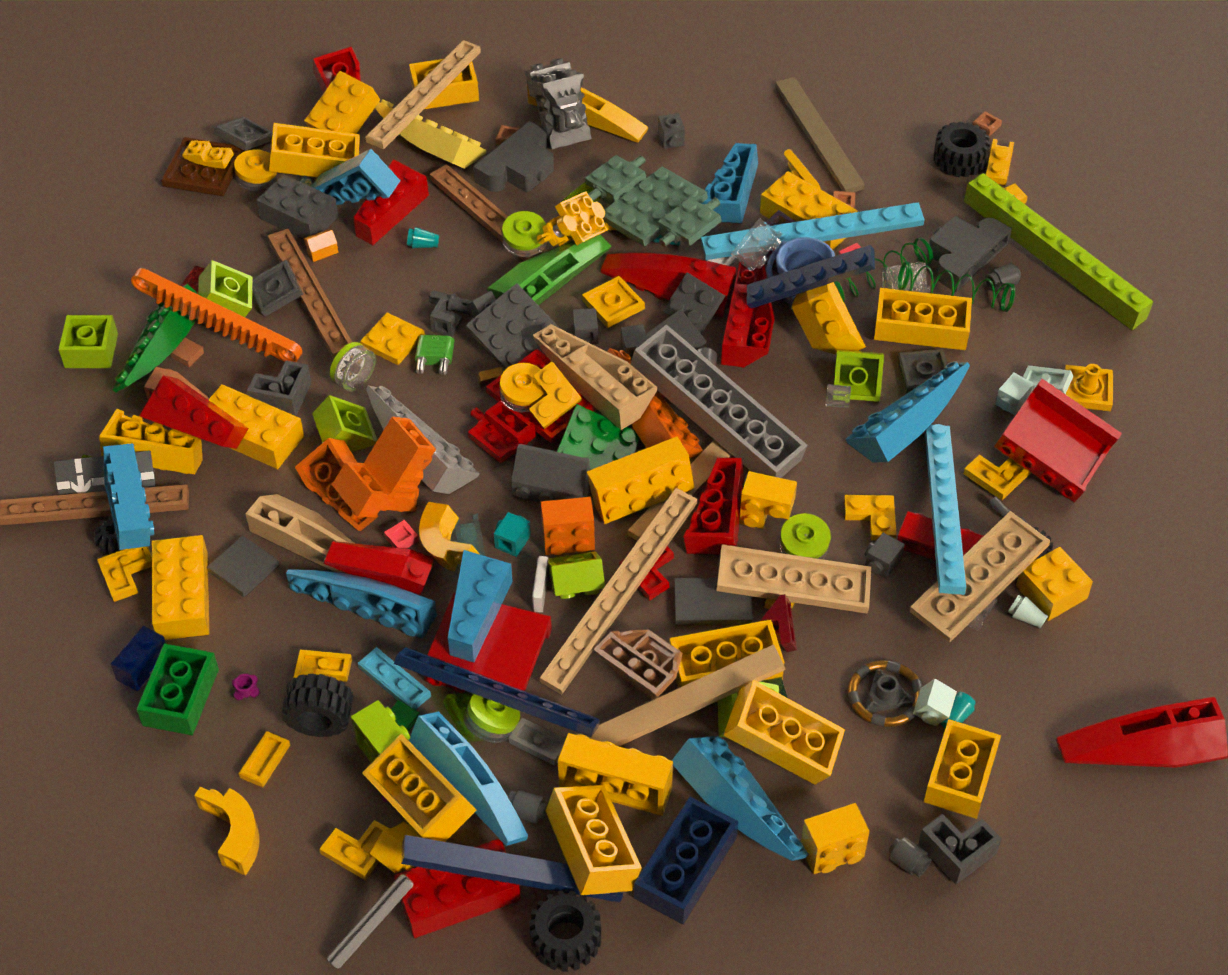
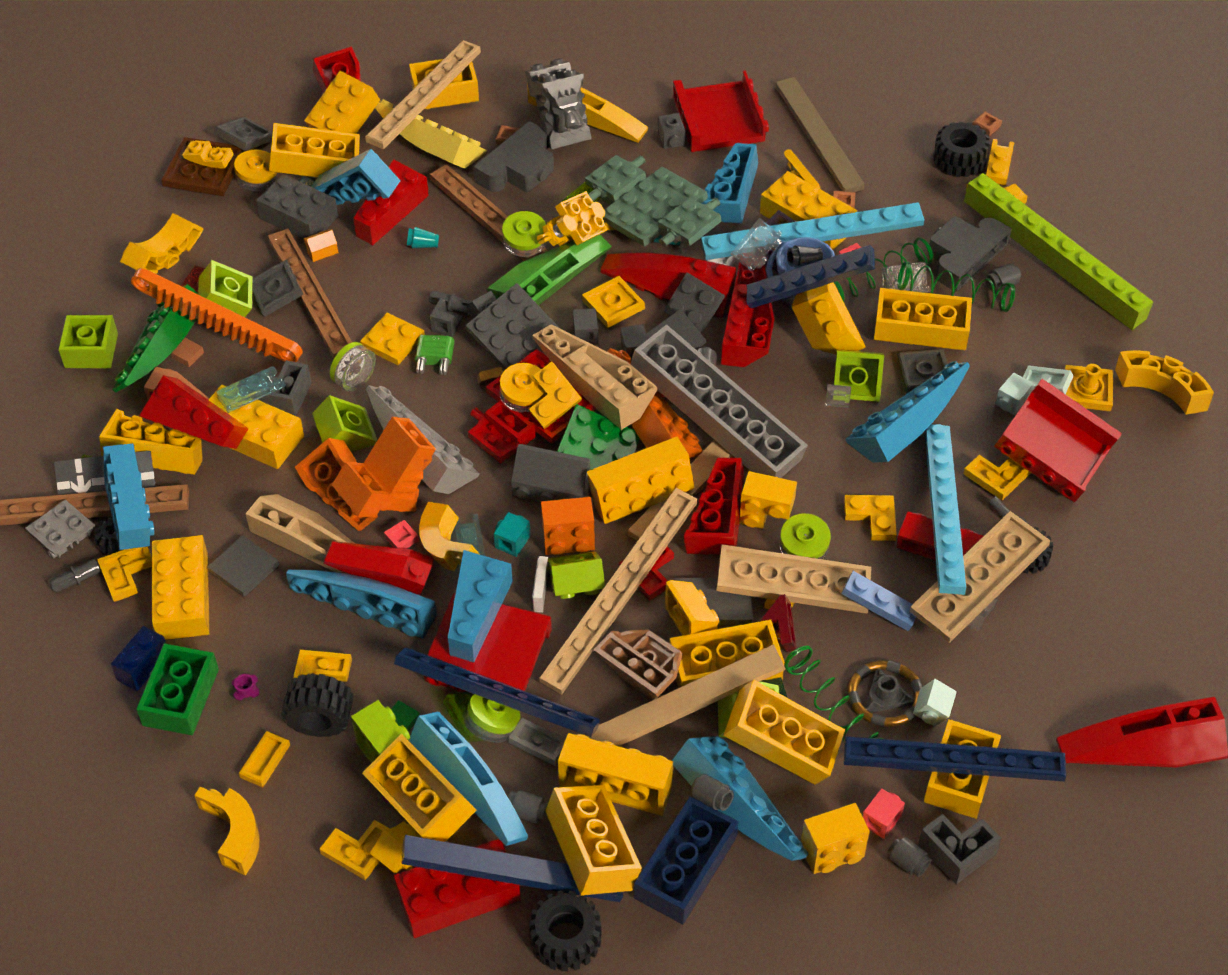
(61, 528): none -> light grey hinge
(74, 576): none -> dark grey axle
(164, 247): none -> yellow brick
(250, 389): none -> clear light blue hinge
(370, 921): light grey axle -> none
(394, 679): medium azure tile -> none
(689, 608): none -> yellow slope
(712, 792): none -> dark grey brick
(720, 114): none -> red panel
(801, 256): none -> black cone
(839, 703): none -> green piece
(879, 600): none -> medium blue plate
(883, 813): none -> coral brick
(884, 555): dark grey brick -> none
(955, 758): none -> dark blue tile
(961, 709): teal cone -> none
(1027, 611): light aqua cone -> none
(1054, 583): yellow brick -> none
(1165, 376): none -> yellow brick

